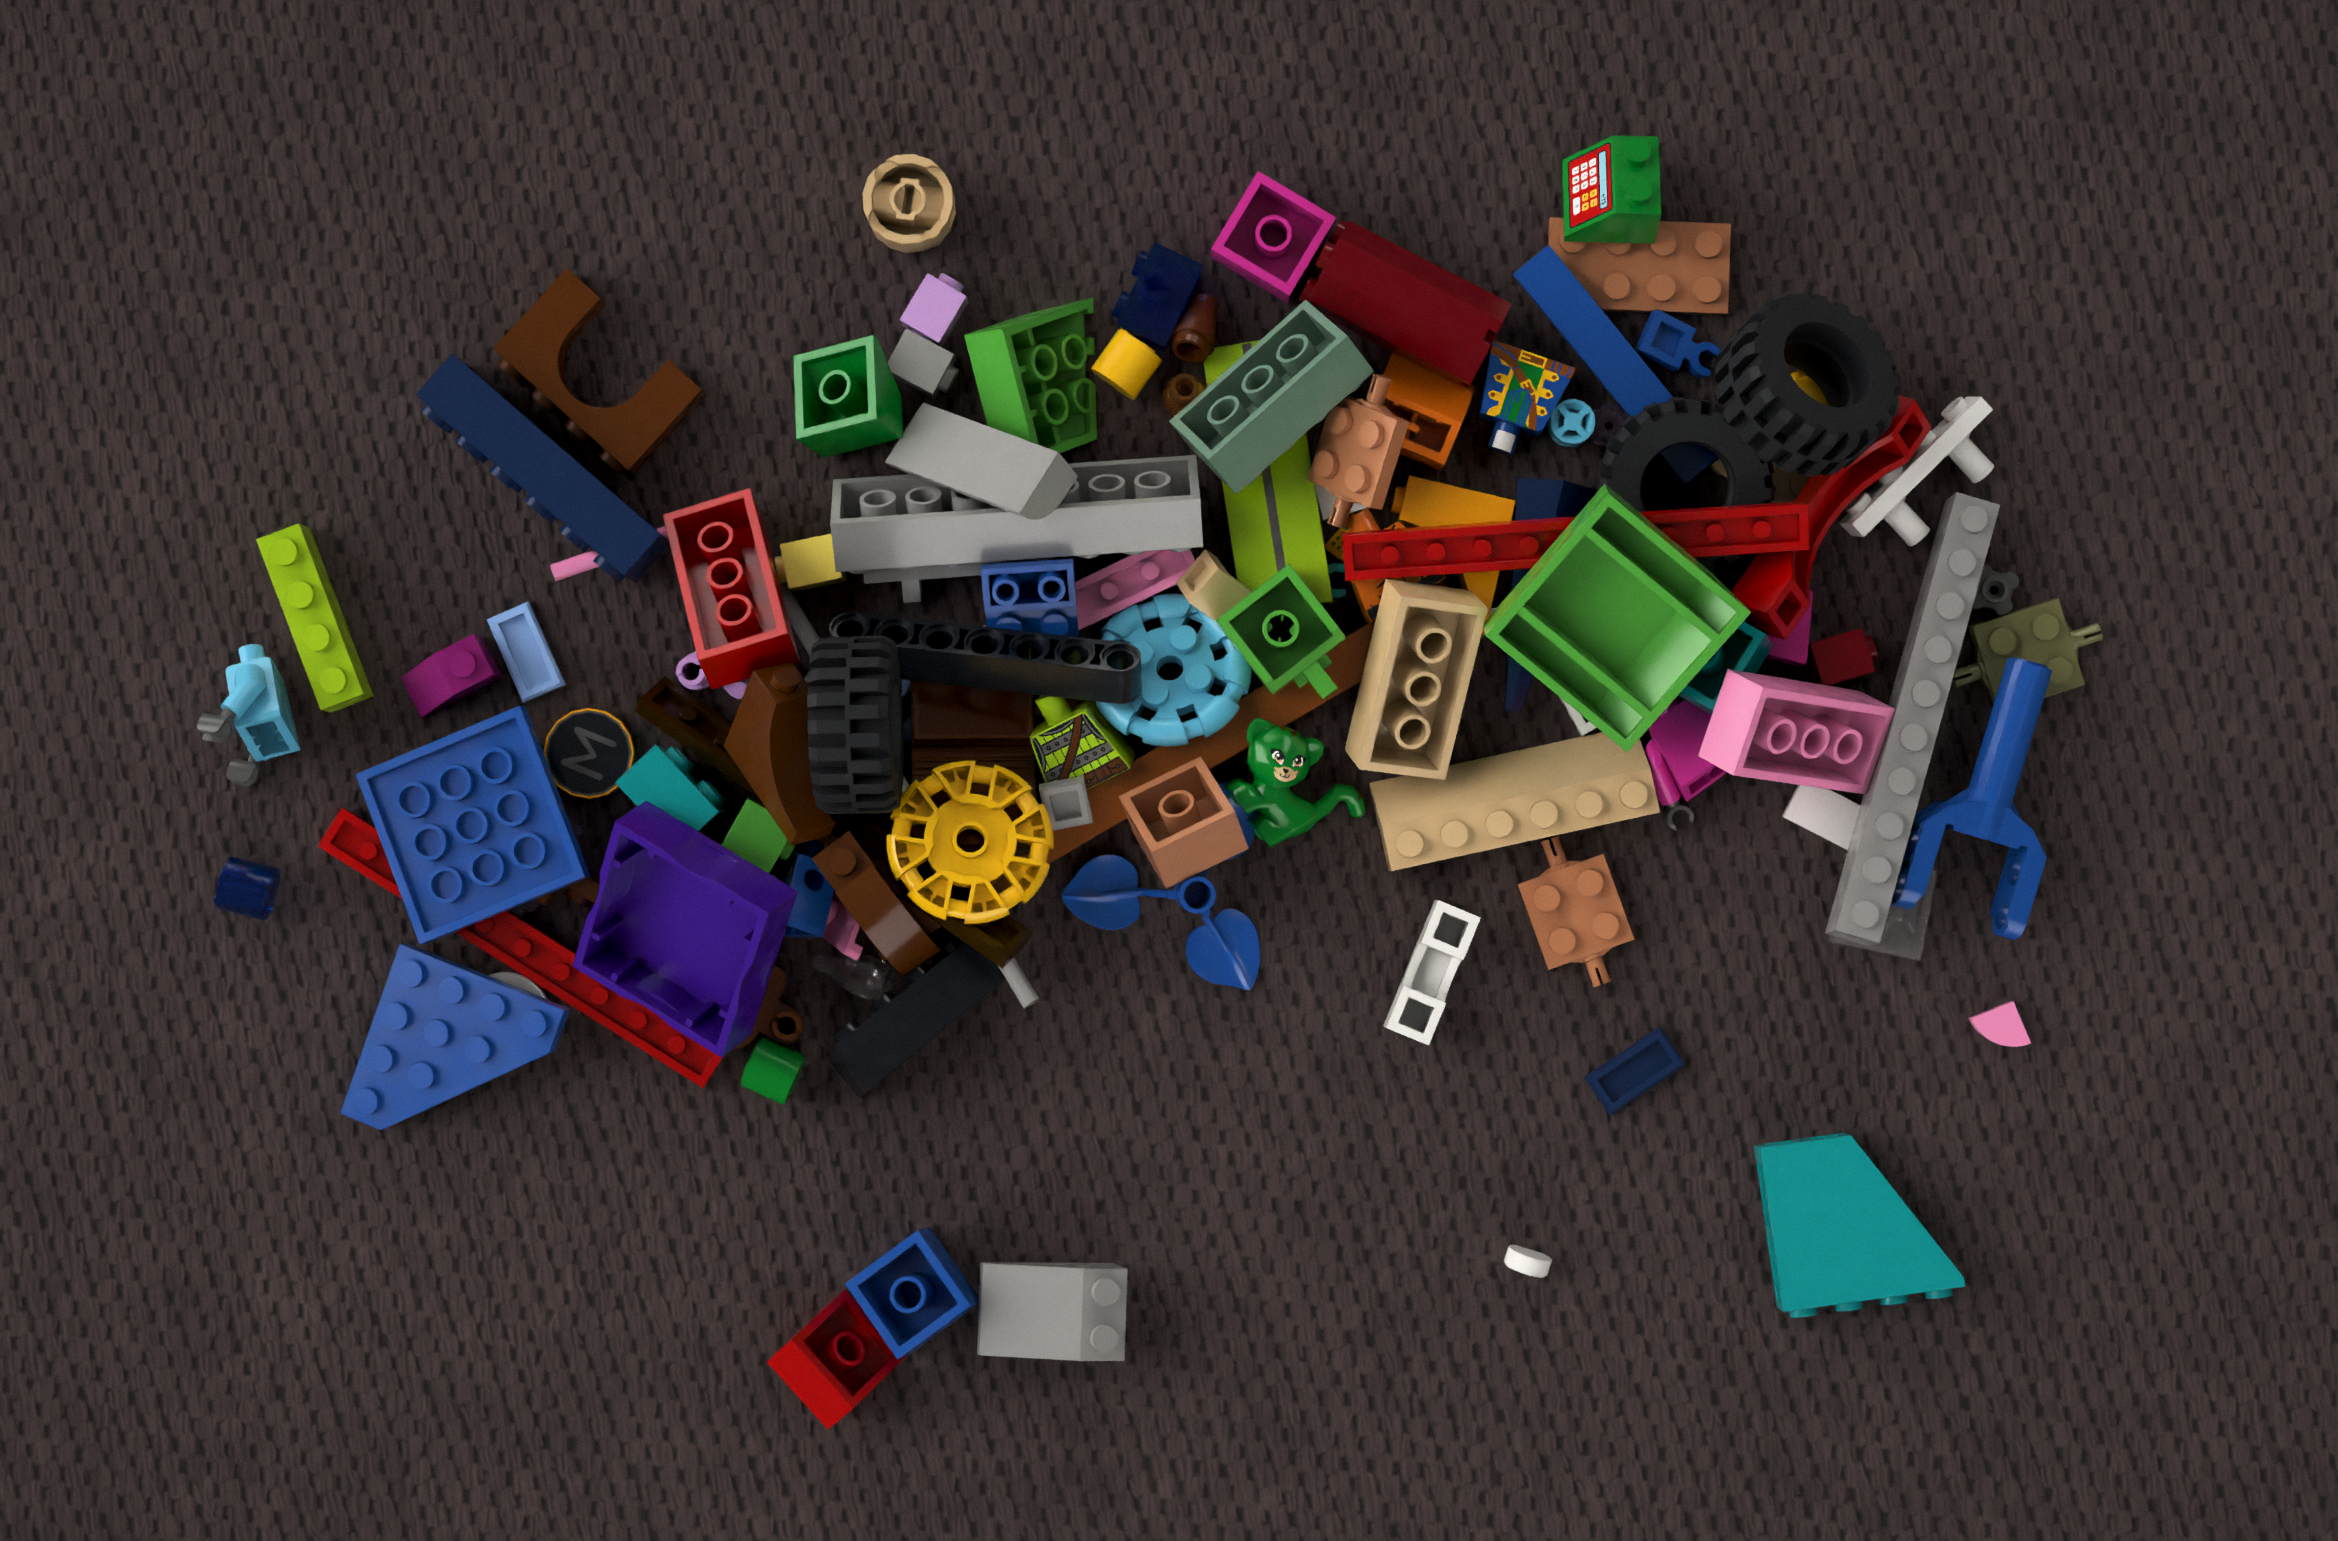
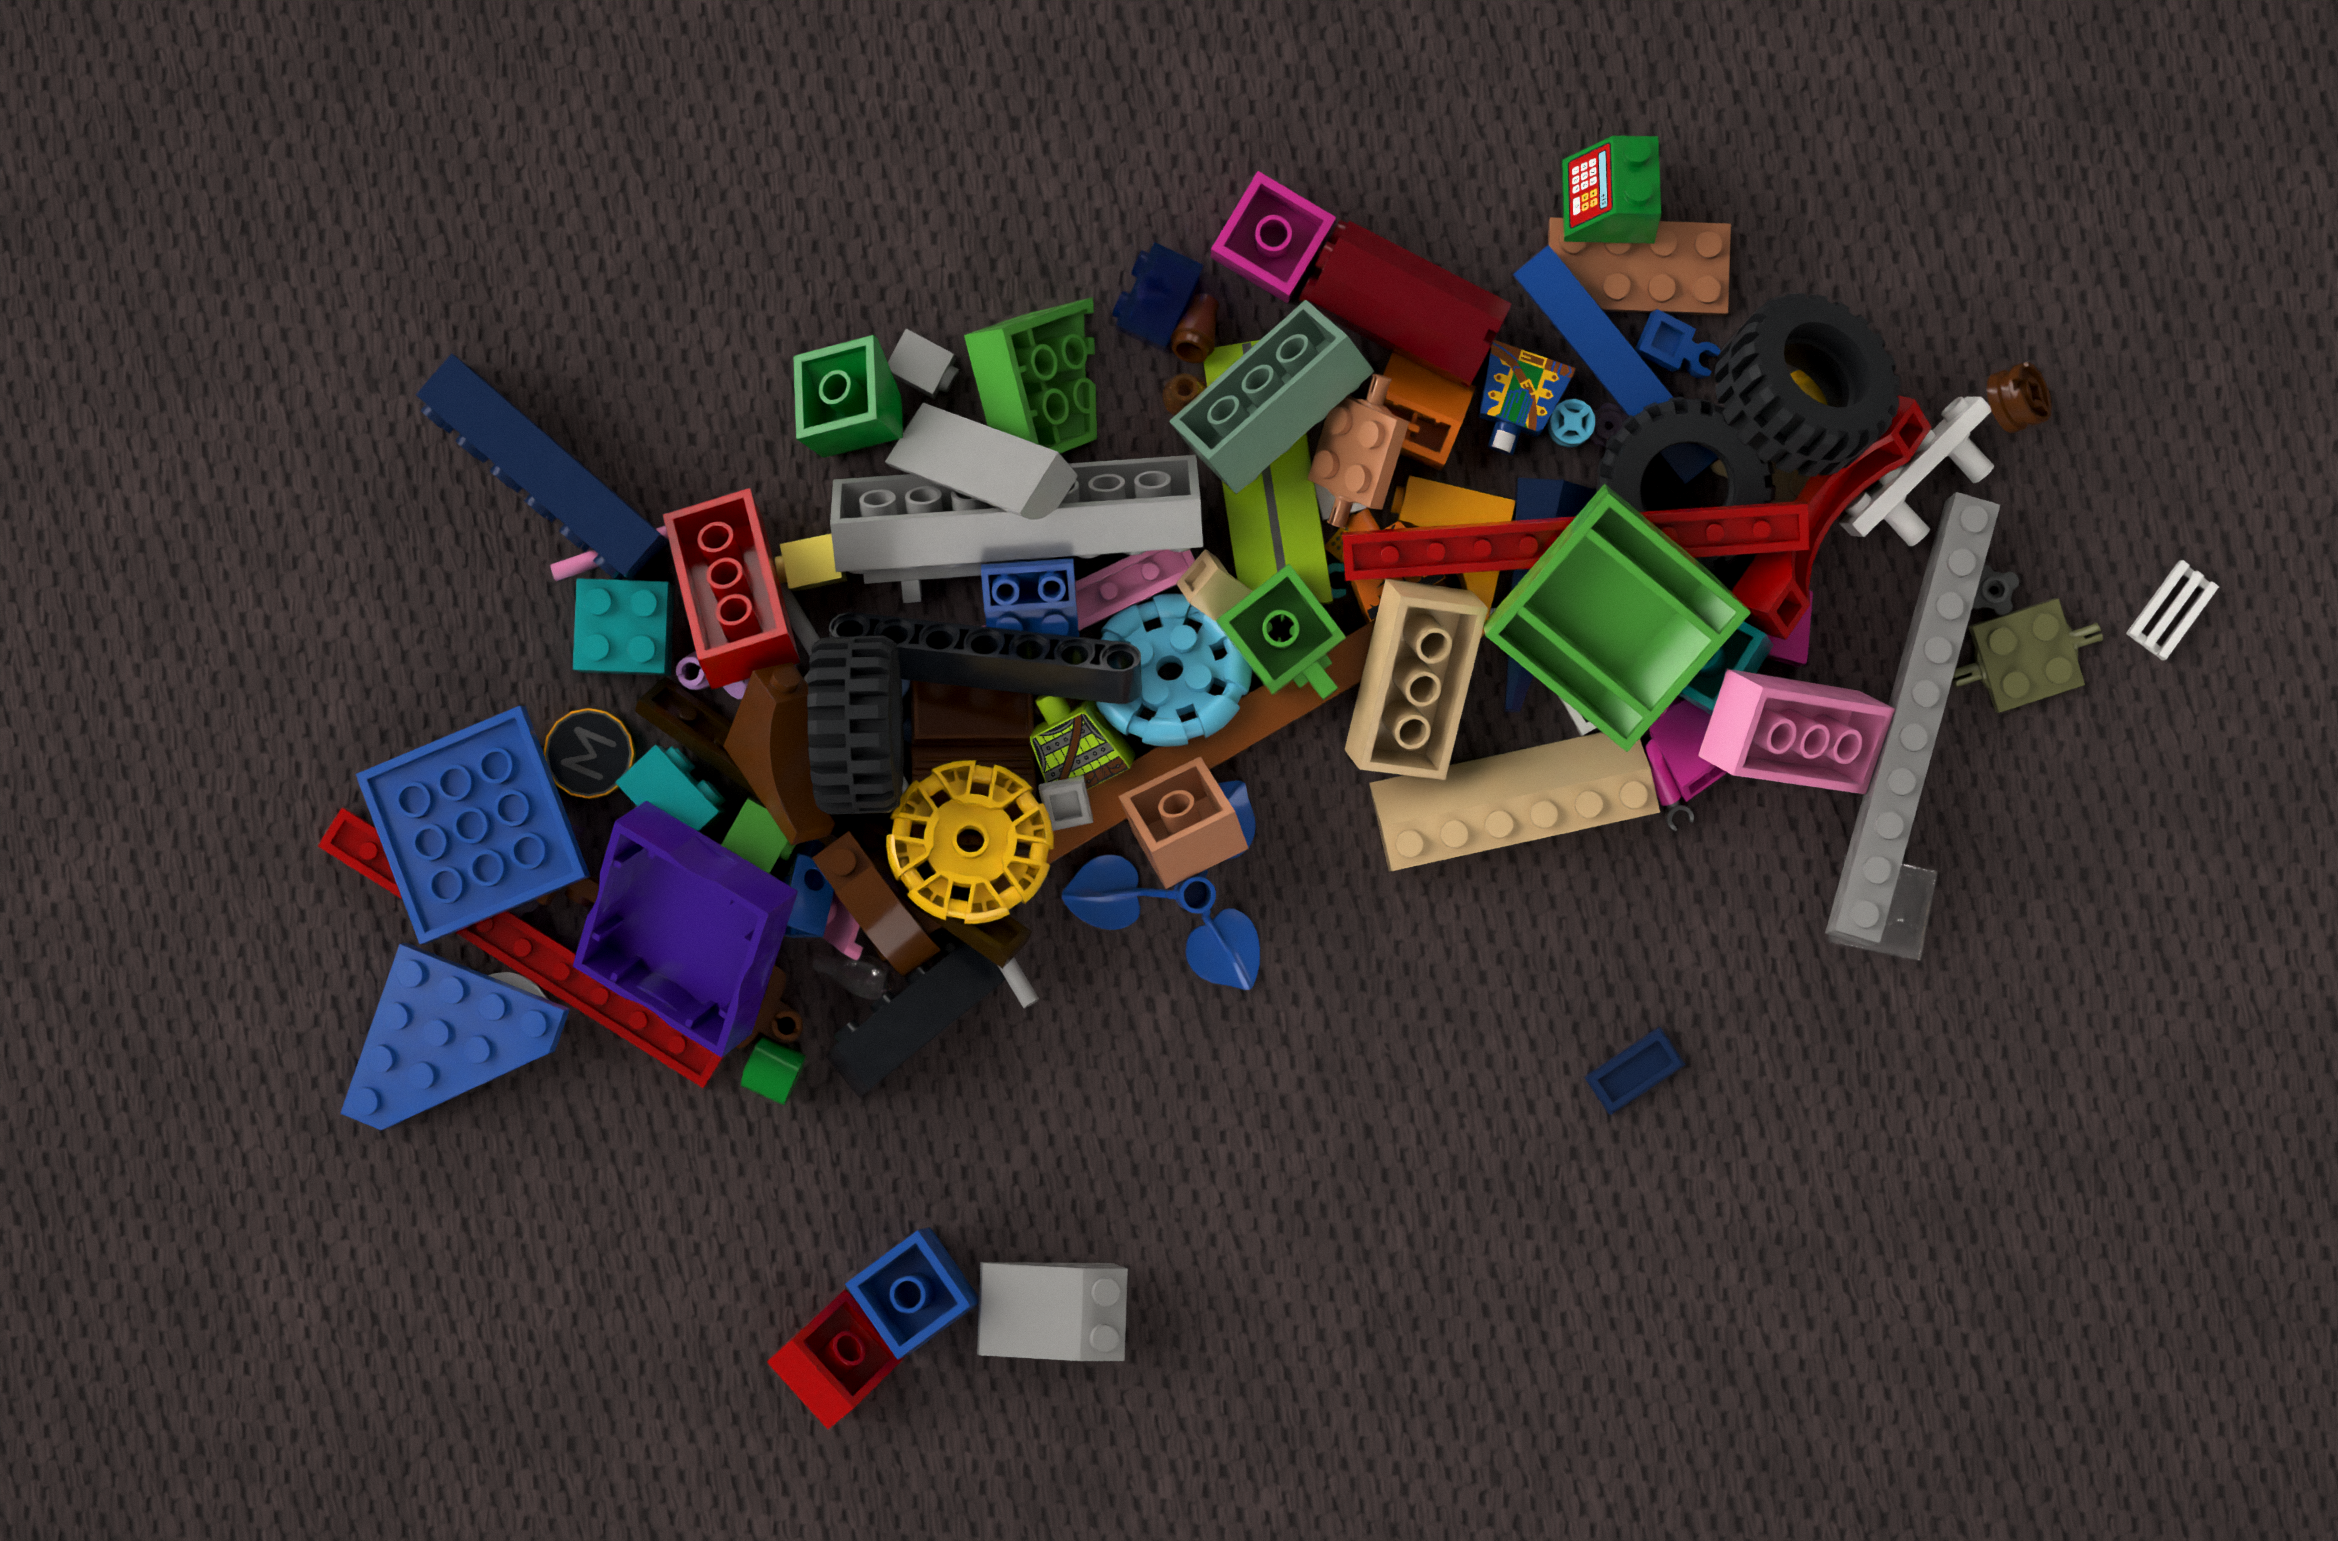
(247, 888): clear blue piece -> none
(259, 711): medium azure torso -> none
(314, 618): lime brick -> none
(451, 675): magenta slope -> none
(526, 652): light blue tile -> none
(538, 352): reddish brown arch -> none
(623, 627): none -> teal brick
(909, 203): tan brick -> none
(935, 308): lavender brick -> none
(1126, 364): yellow piece -> none
(1278, 761): green animal -> none
(1431, 971): white arch -> none
(1527, 1261): white tile -> none
(1575, 911): nougat plate -> none
(1823, 814): white tile -> none
(1842, 657): dark red brick -> none
(1842, 1230): teal slope -> none
(1988, 806): blue piece -> none
(2001, 1025): bright pink tile -> none
(2019, 397): none -> reddish brown wheel
(2195, 579): none -> white tile

